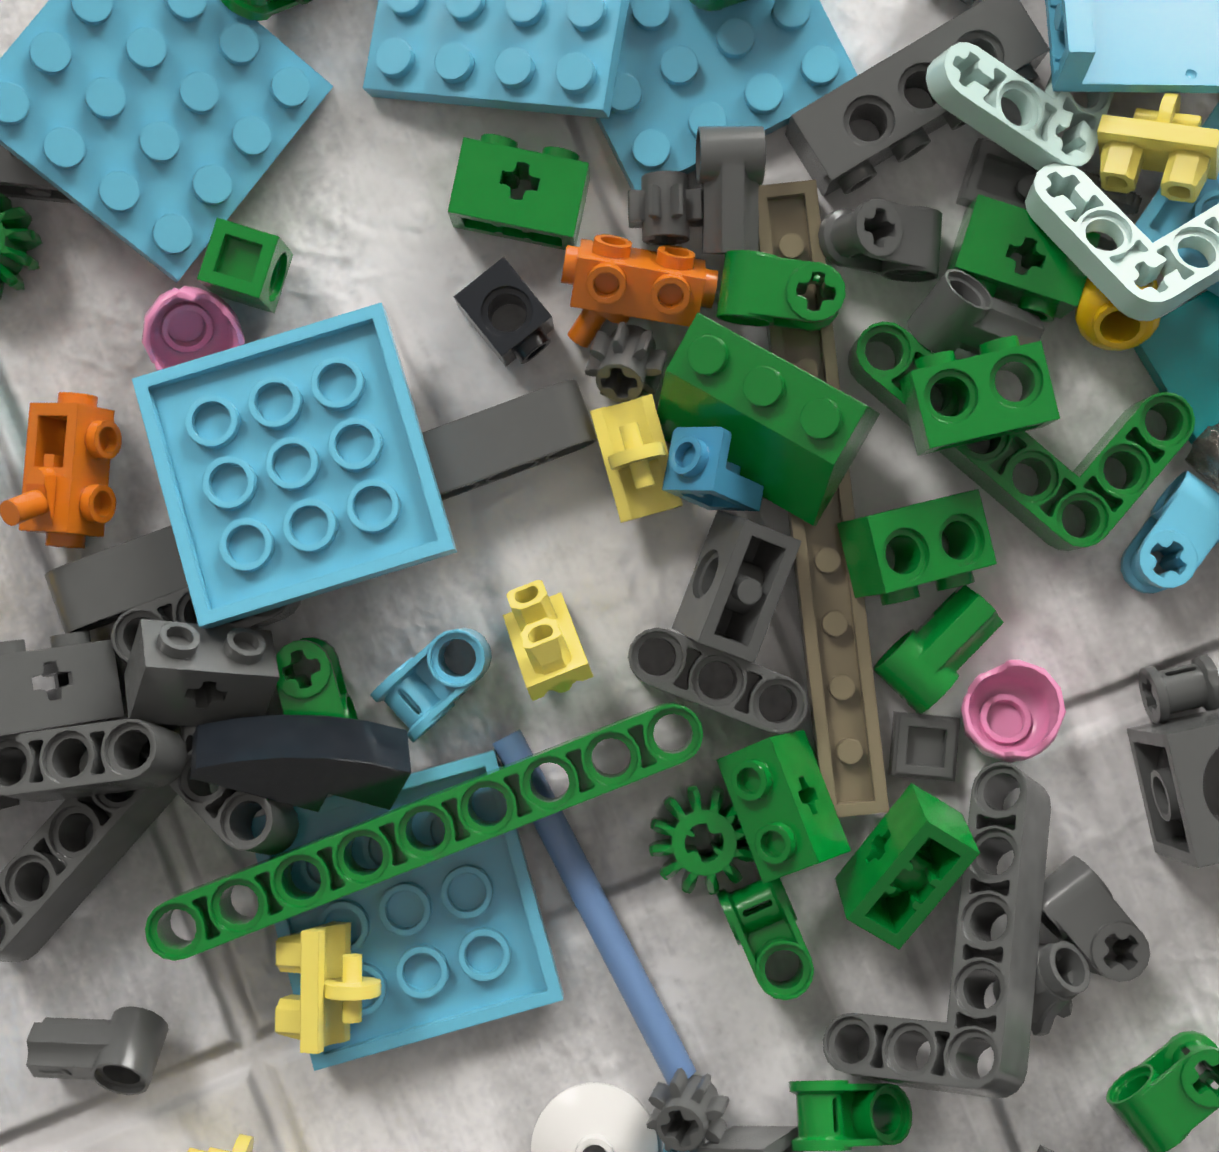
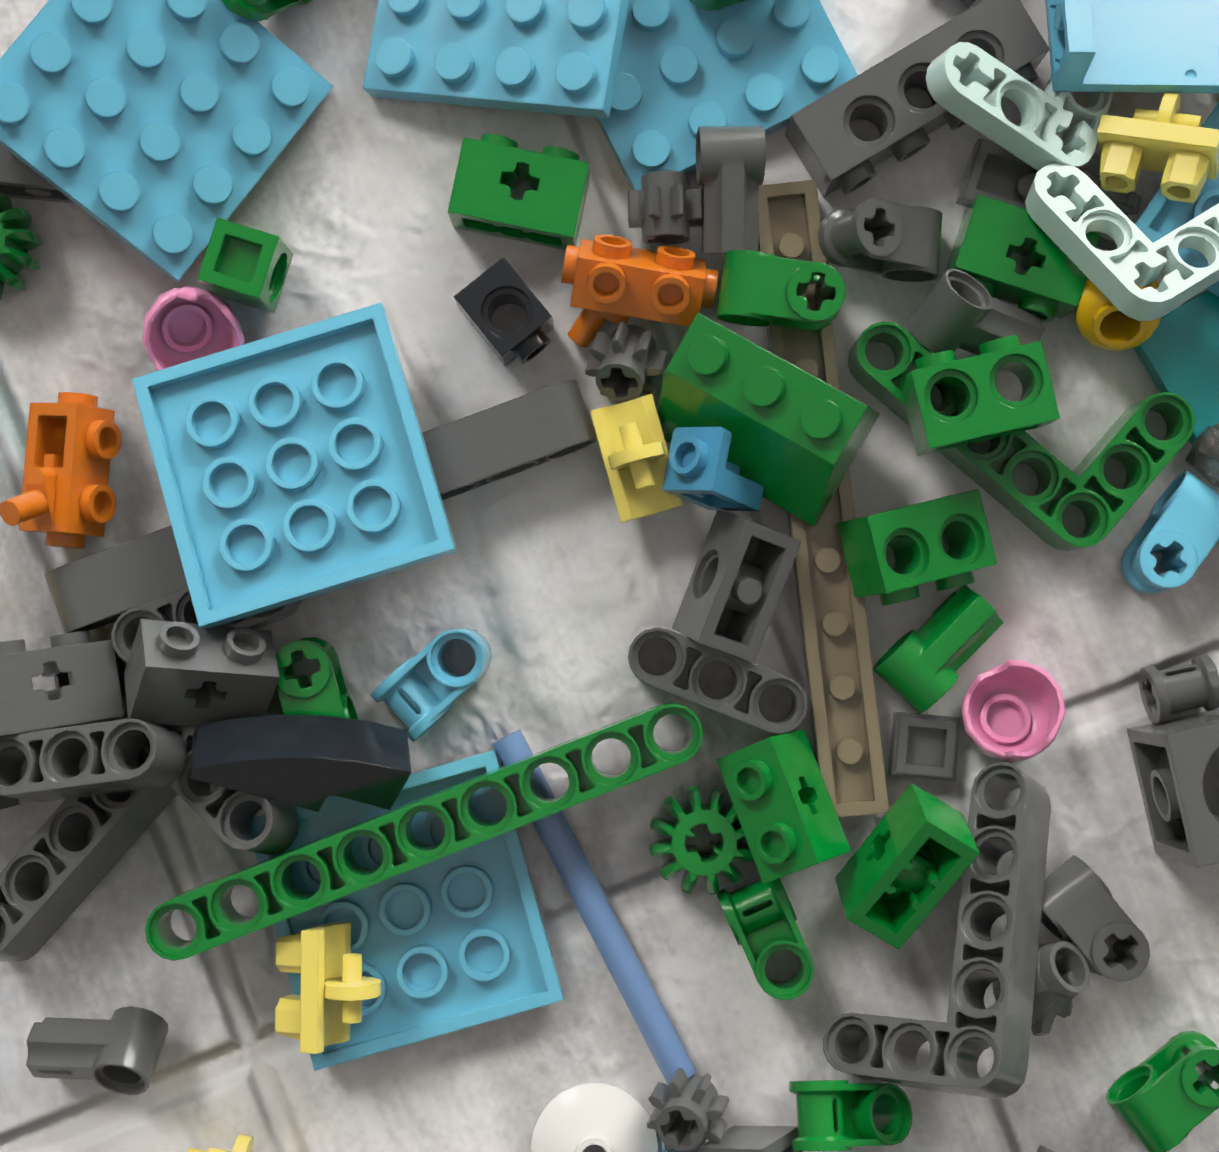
(545, 640): light yellow hips -> none

